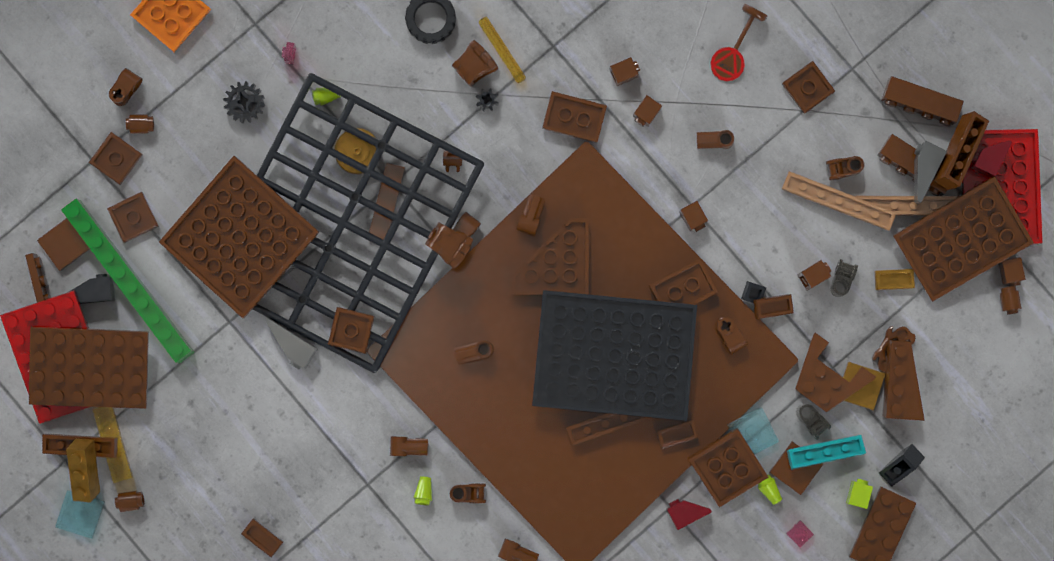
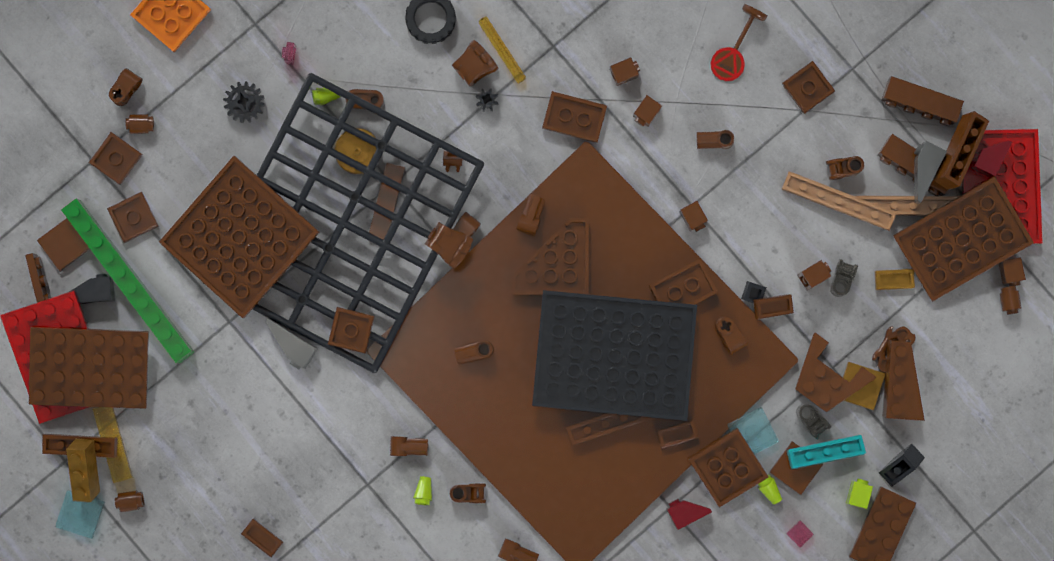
(367, 95): none -> reddish brown plate

